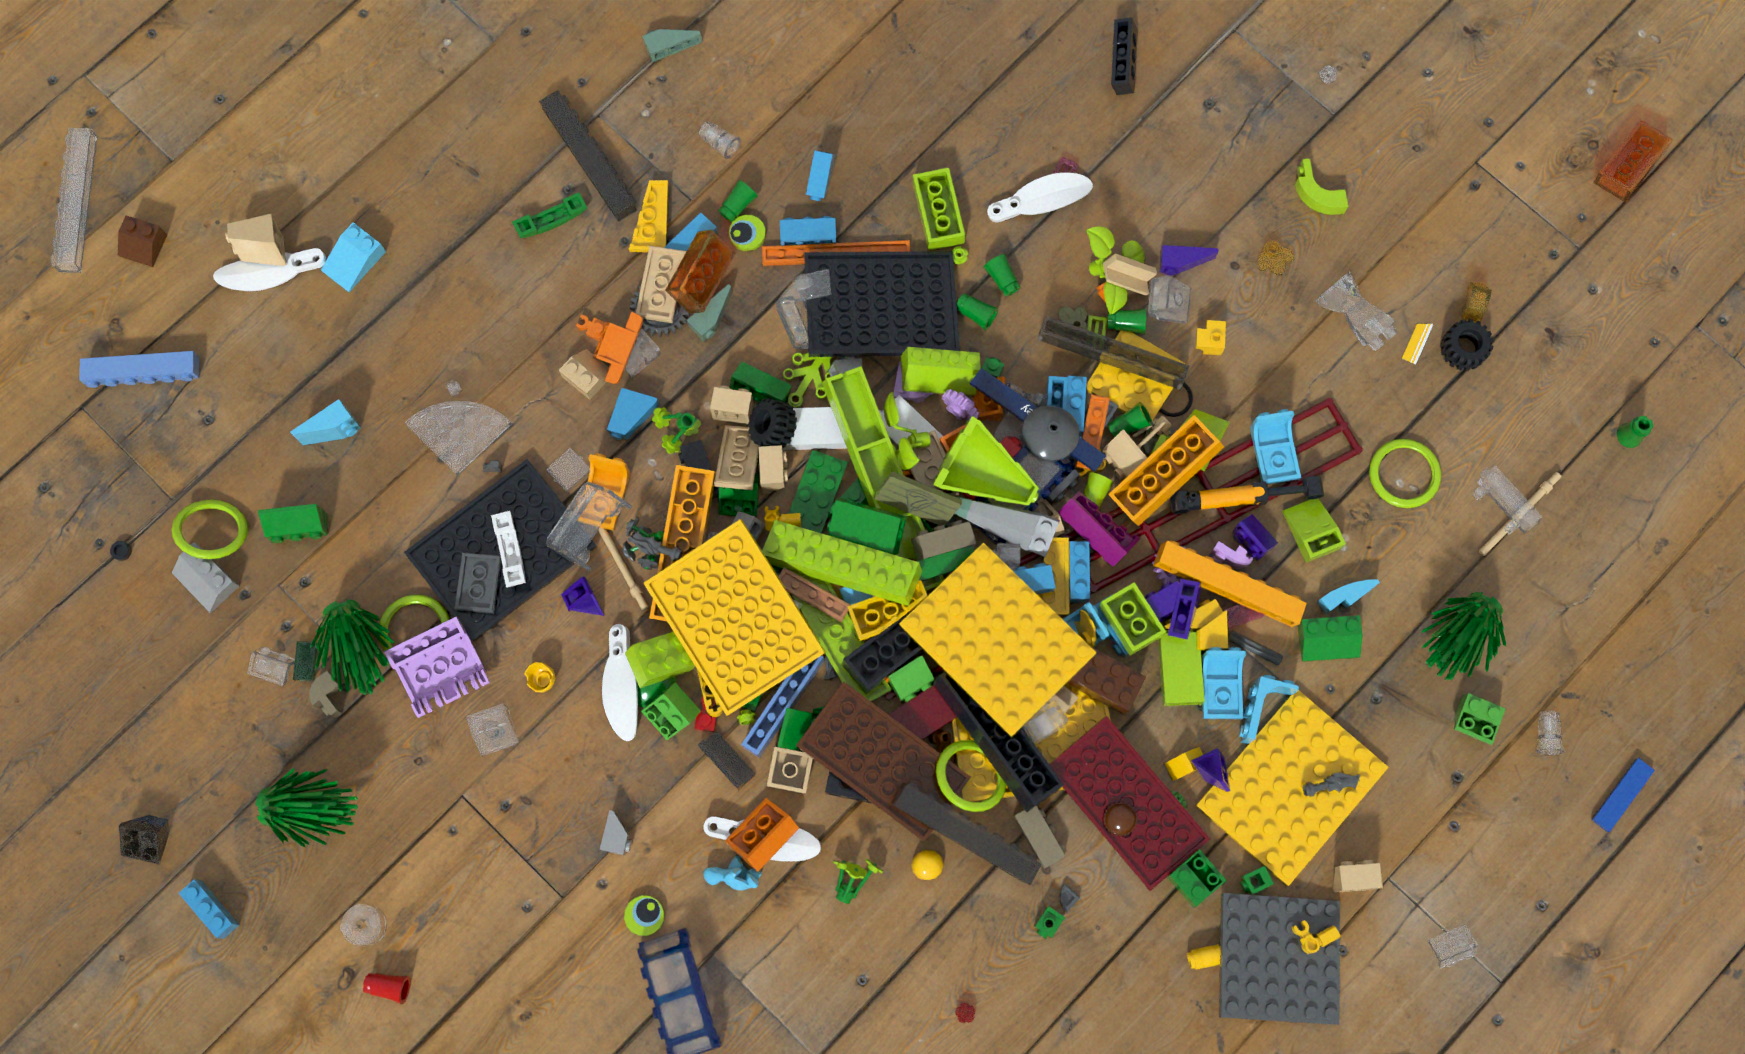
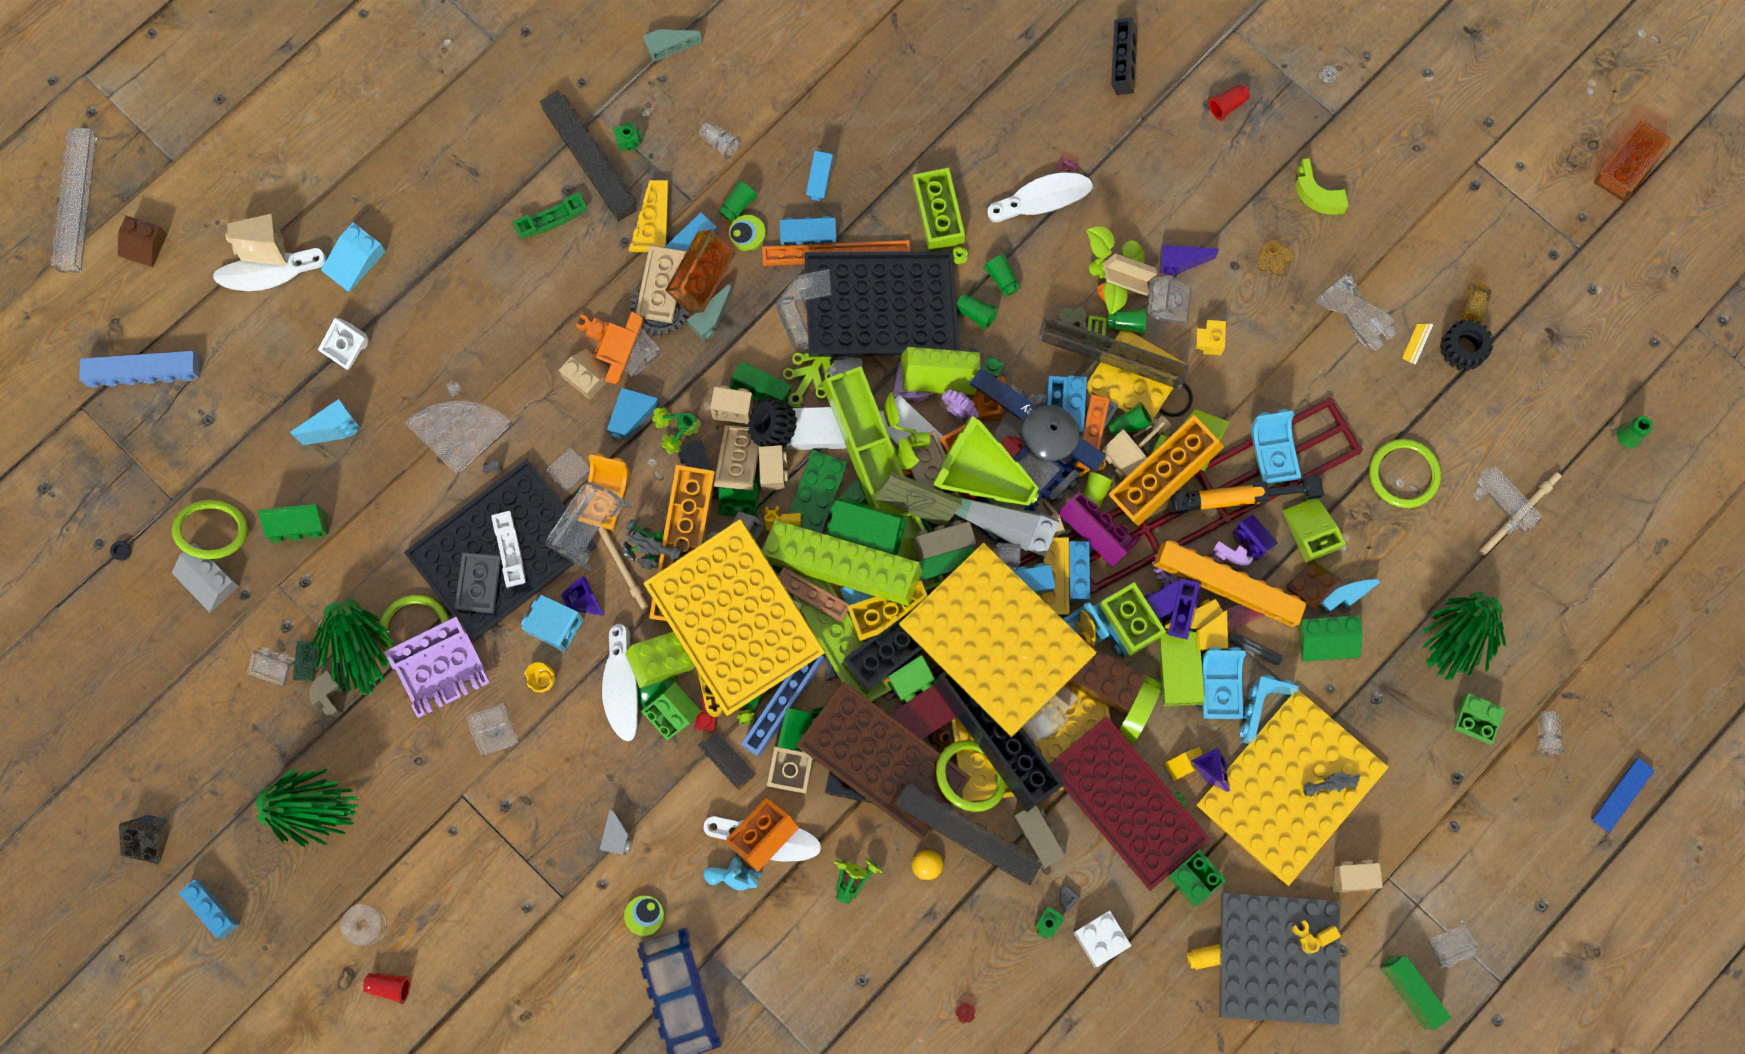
(343, 343): none -> white slope
(552, 623): none -> medium azure slope
(627, 137): none -> green brick
(1102, 939): none -> white brick
(1120, 819): reddish brown hat -> none
(1140, 711): none -> lime arch
(1228, 101): none -> red plant
(1262, 877): green brick -> none
(1314, 584): none -> reddish brown plate
(1415, 992): none -> green brick

